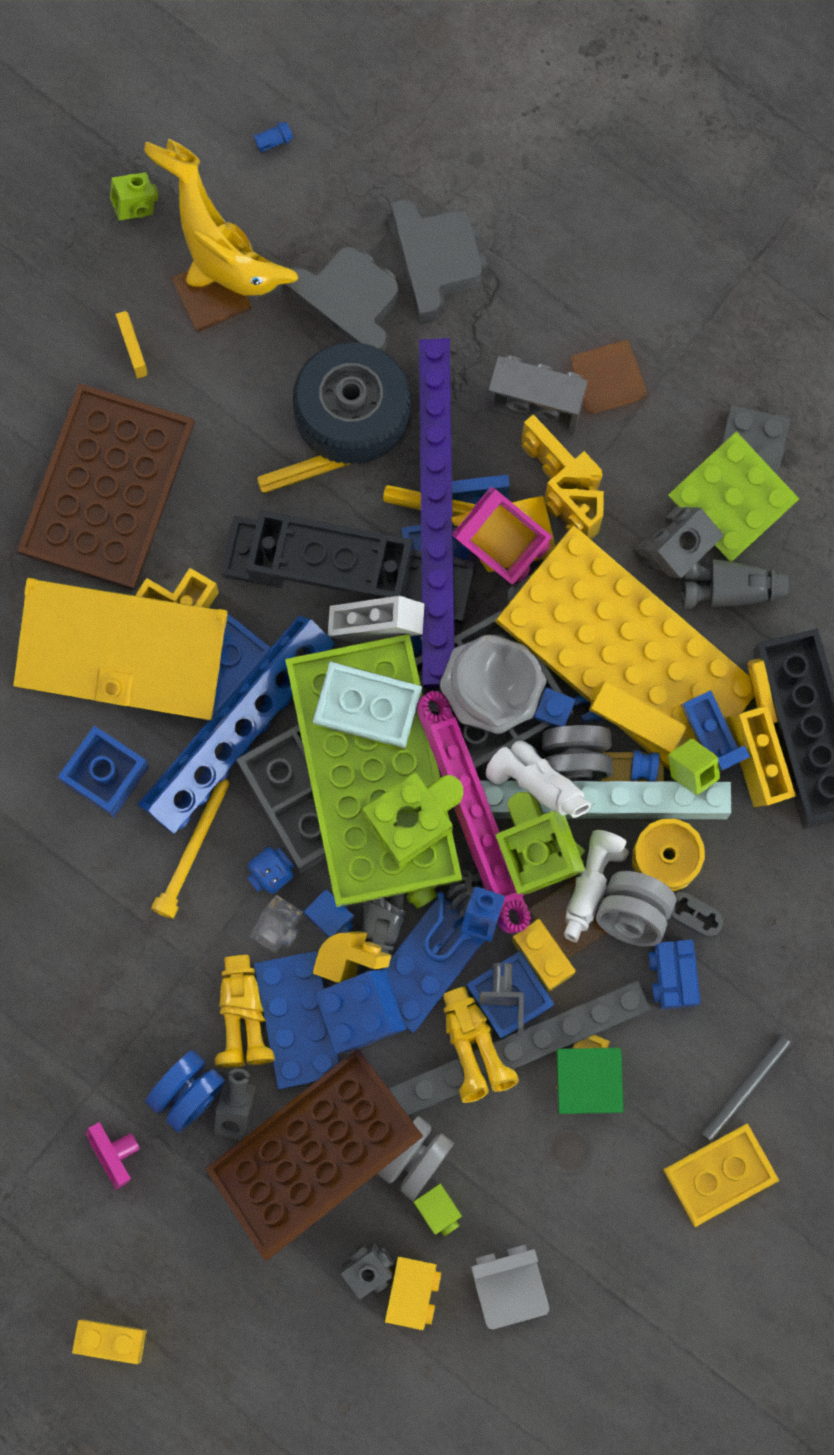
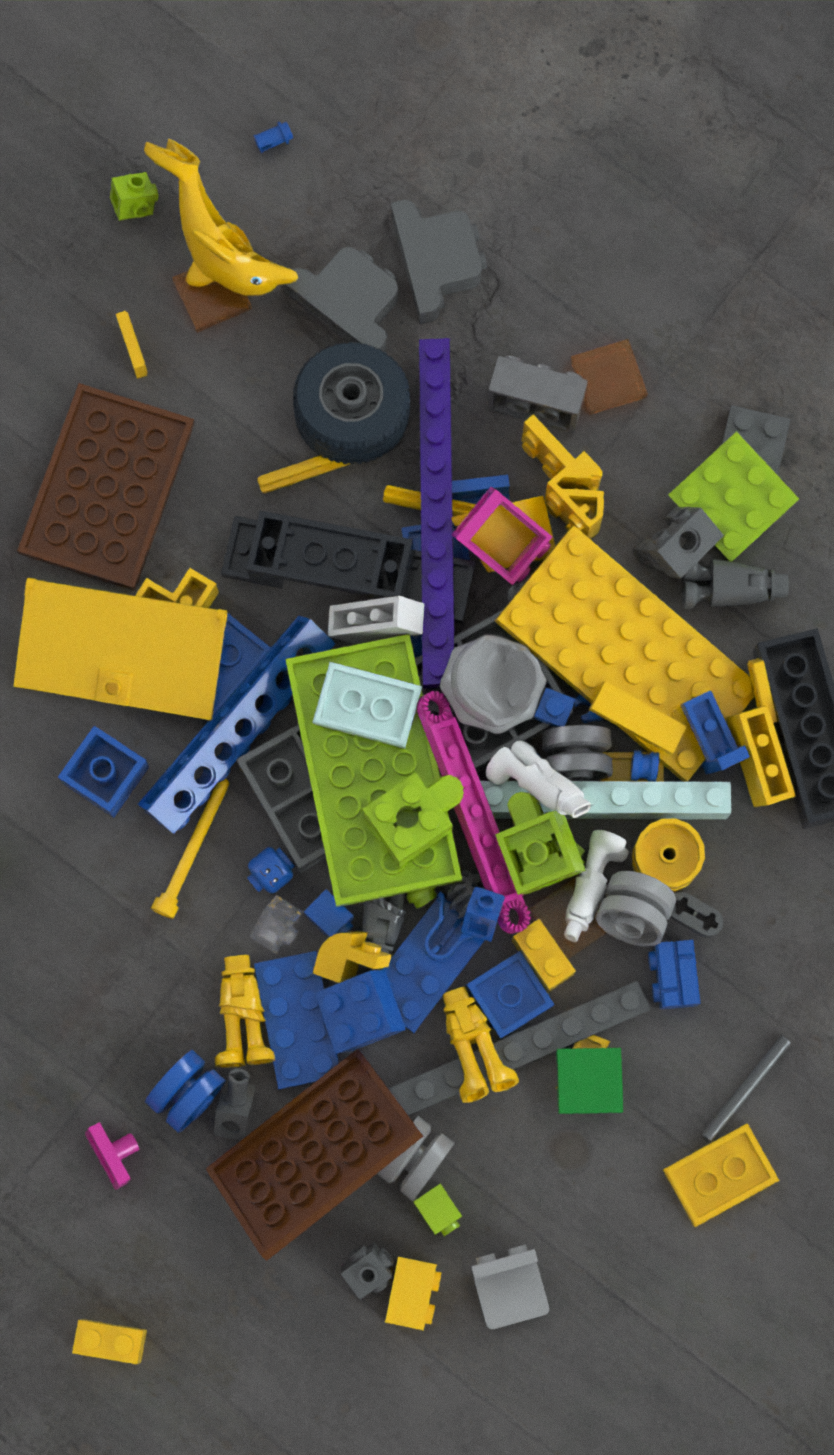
(503, 995): dark grey bracket -> none
(694, 766): lime brick -> none

